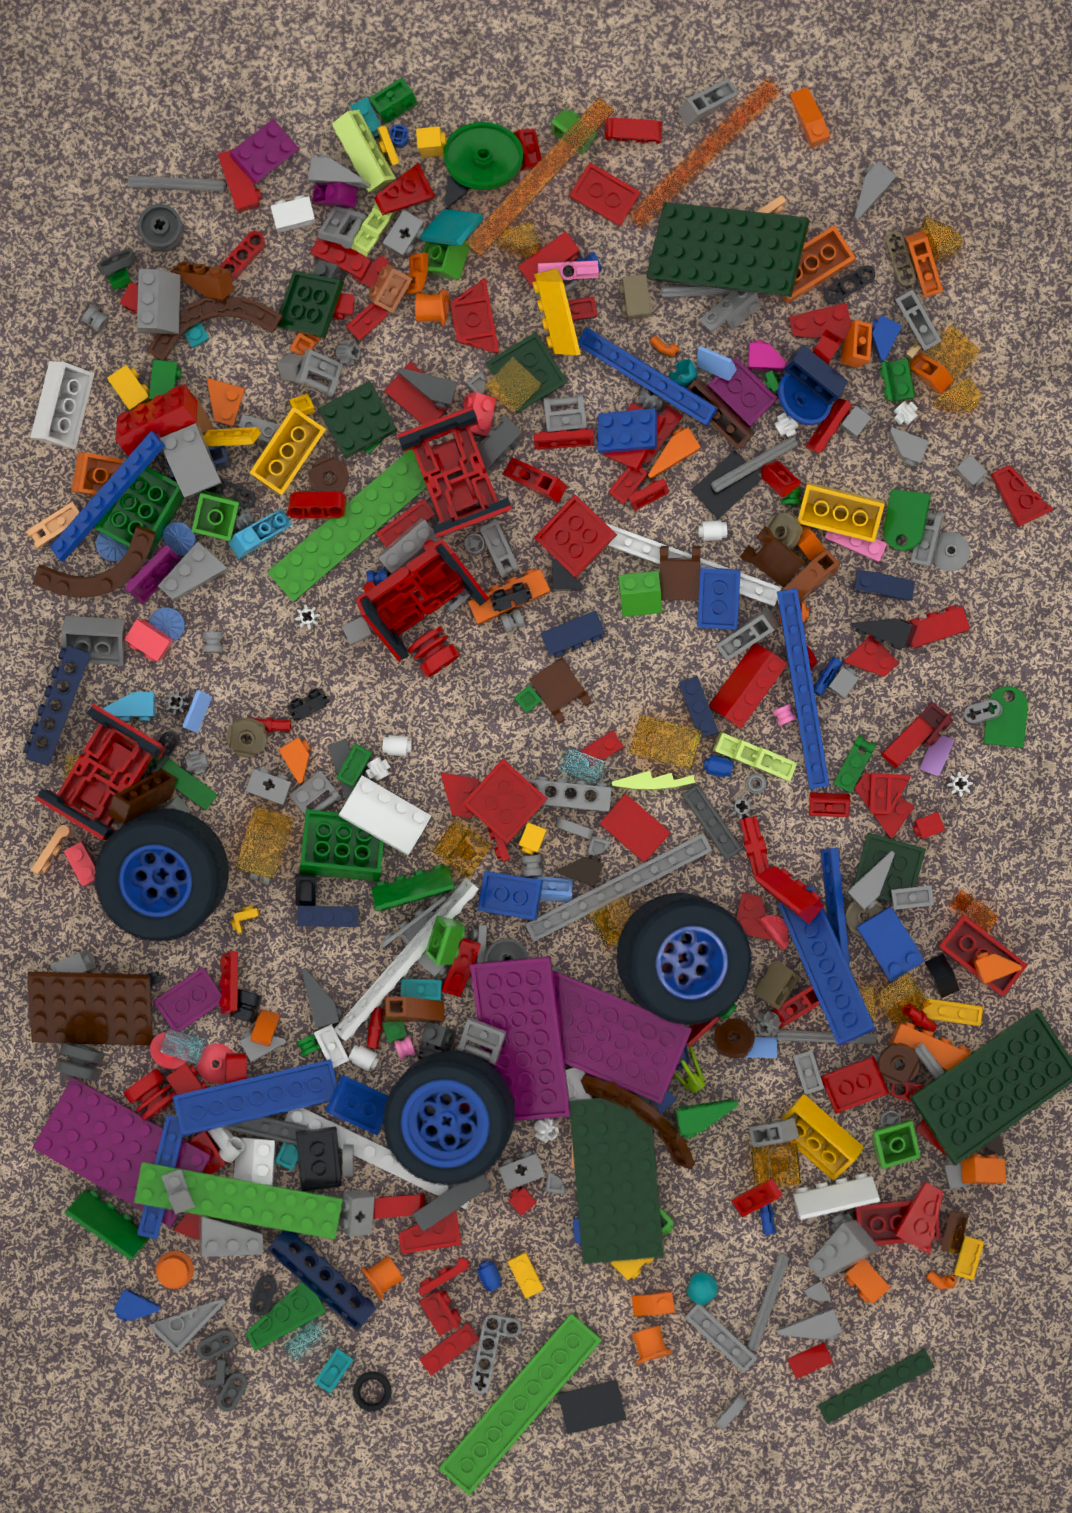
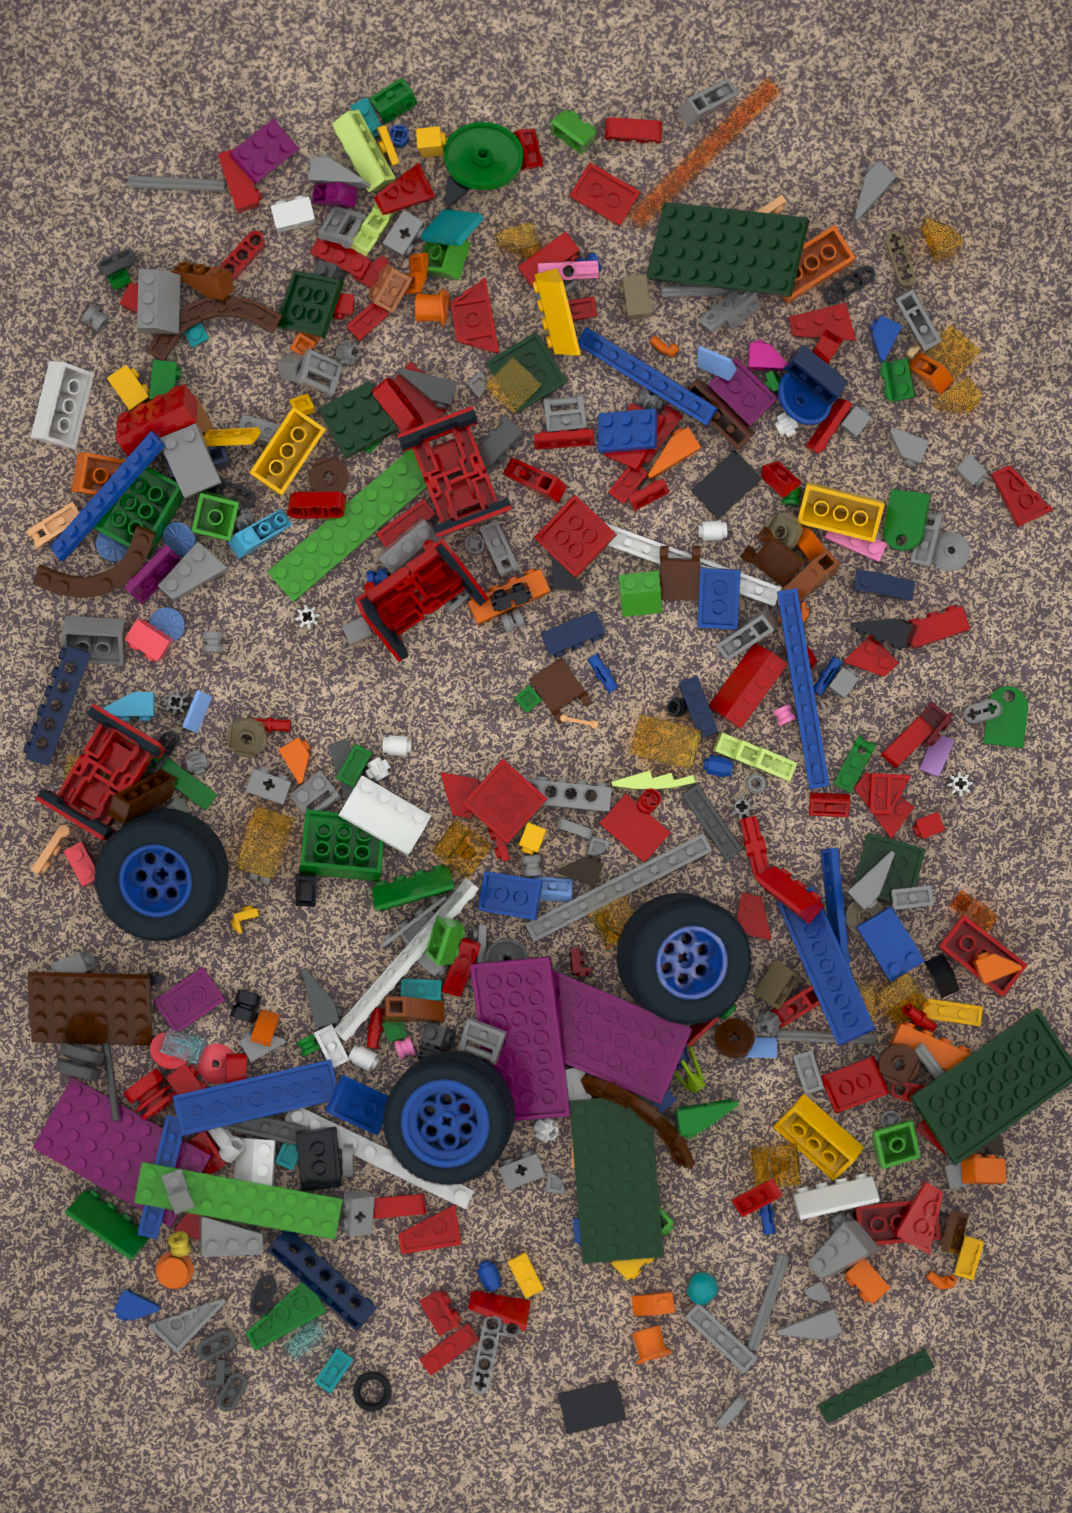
(111, 1082): none -> dark grey bar
(156, 217): dark grey wheel -> none
(179, 1244): none -> light yellow wheel
(225, 401): orange wing -> none
(229, 982): red plate -> none
(300, 706): black hinge -> none
(327, 916): dark blue brick -> none
(383, 1276): orange piece -> none
(397, 405): none -> red beam
(433, 651): red wheel -> none
(444, 1275): red plate -> none
(449, 1202): dark grey tile -> none
(484, 409): coral bracket -> none
(507, 1308): none -> red wing
(520, 1404): bright green plate -> none
(521, 1200): red brick -> none
(539, 177): clear orange plate -> none
(576, 959): none -> dark red bracket
(583, 766): clear light blue slope -> none
(594, 724): none -> light nougat hinge
(603, 673): none -> blue pin
(604, 746): red plate -> none
(652, 800): none -> red wheel
(671, 707): none -> black plate
(687, 370): teal hair -> none
(754, 464): light grey axle -> none
(773, 1132): light grey brick -> none
(776, 928): coral tile -> none
(810, 117): orange slope -> none
(810, 1360): red slope -> none
(857, 345): orange slope -> none
(905, 413): white gear -> none
(923, 263): orange slope -> none

